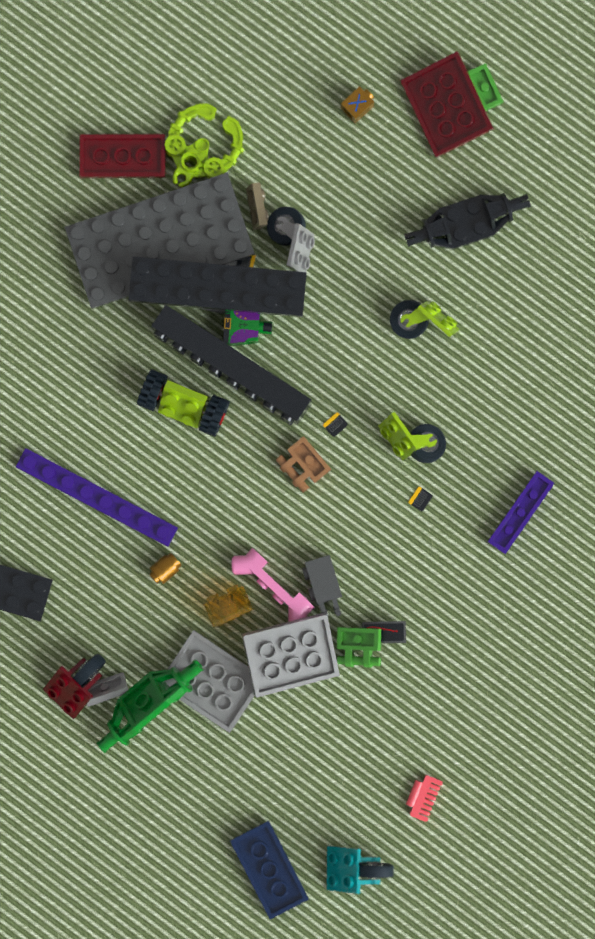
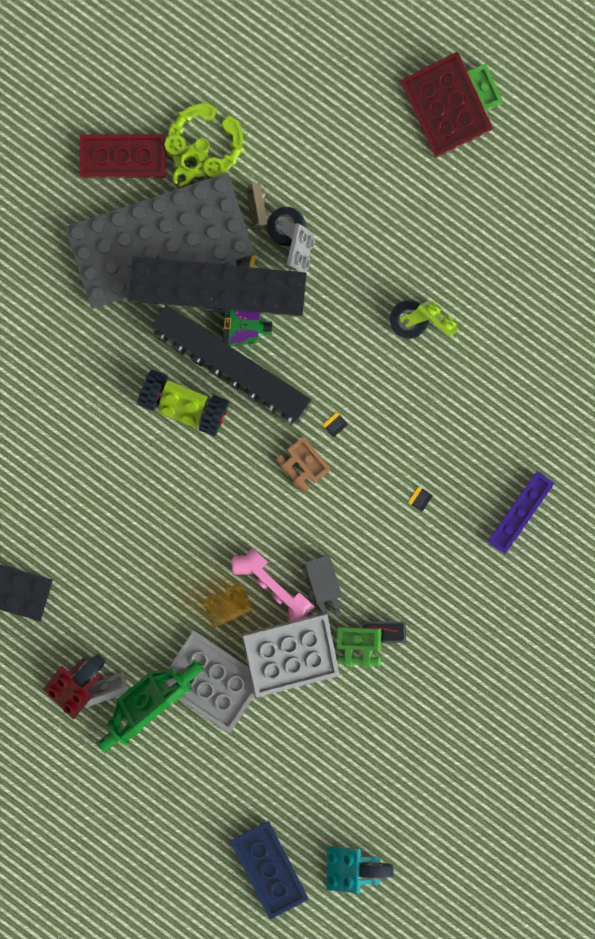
(97, 497): dark purple plate -> none
(164, 568): pearl gold brick -> none
(357, 104): pearl gold brick -> none
(418, 795): coral piece -> none
(424, 443): plate -> none
(467, 221): black plate -> none

